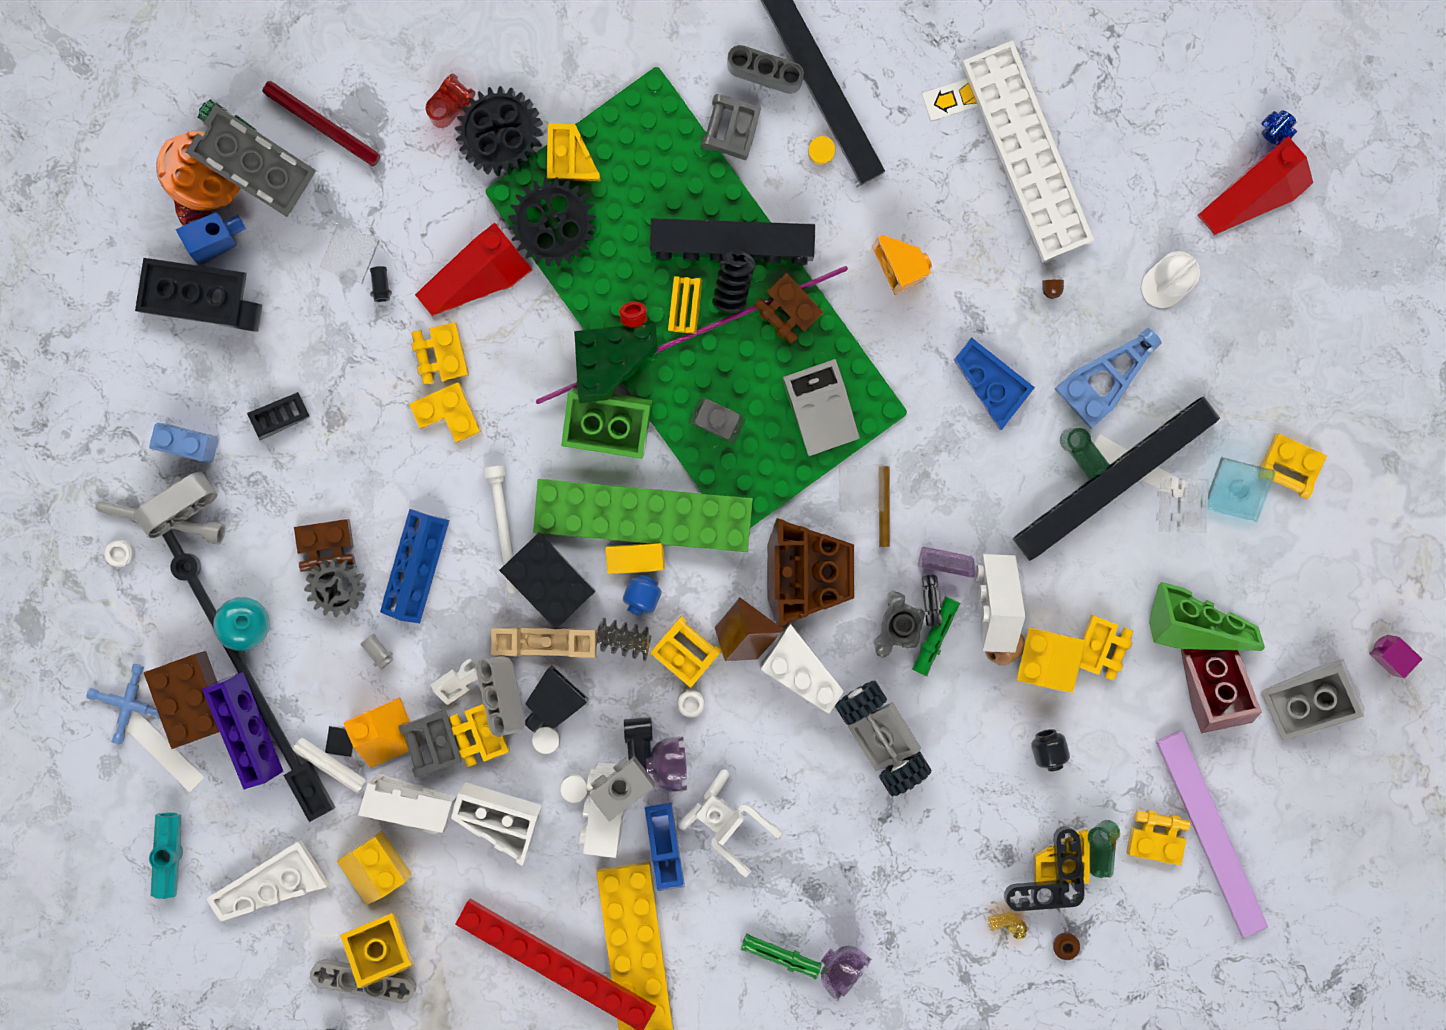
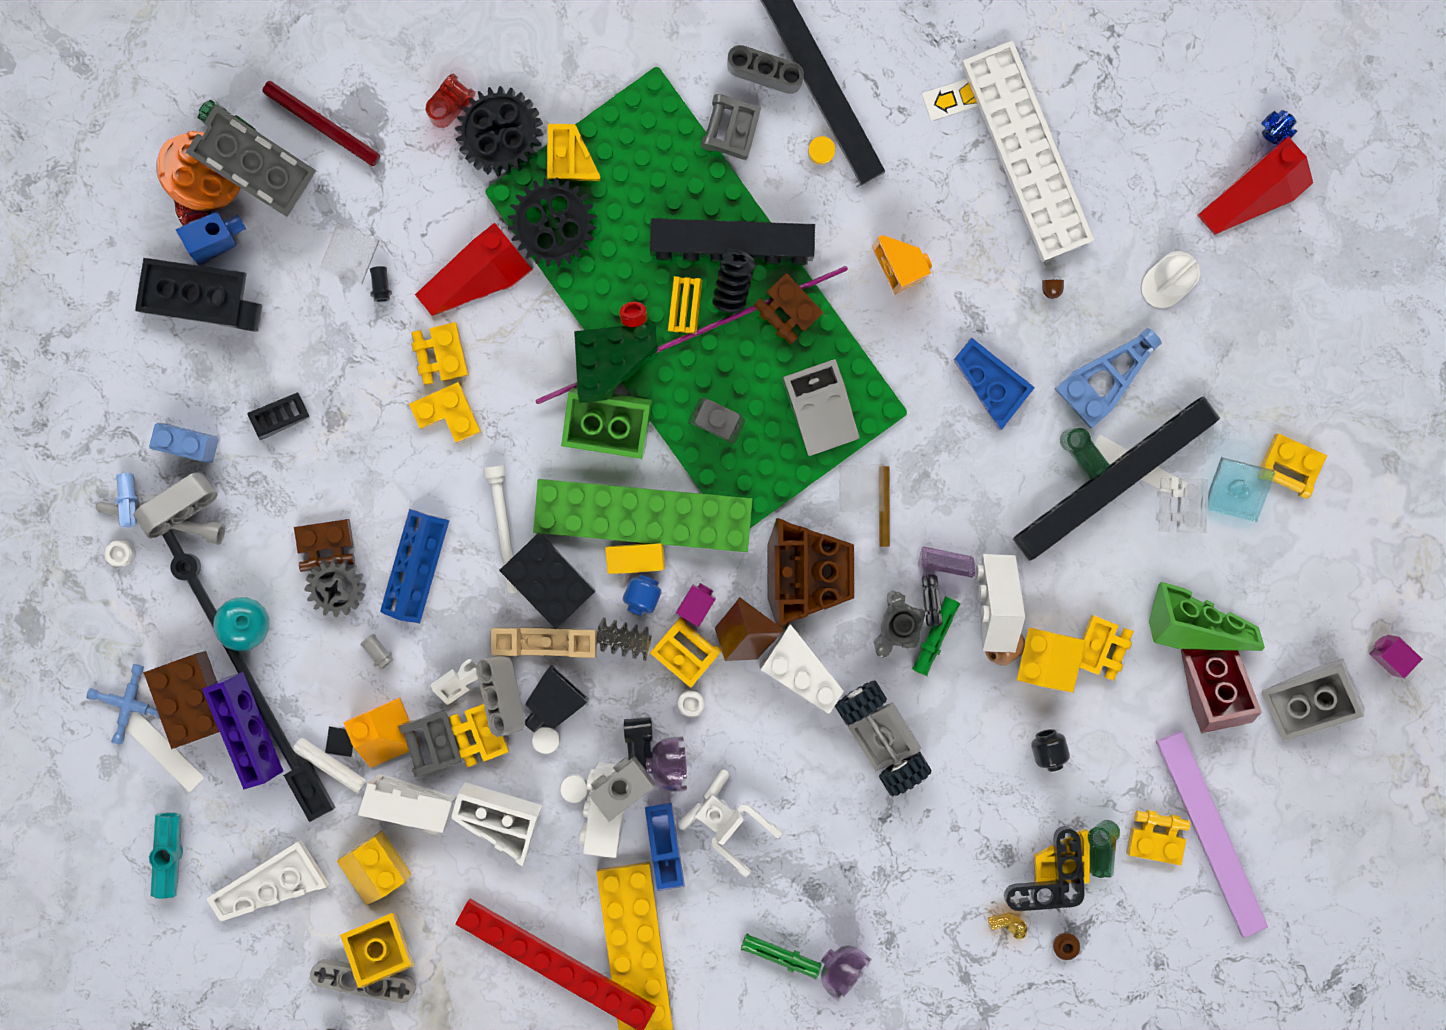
(126, 499): none -> light blue axle
(696, 604): none -> magenta brick

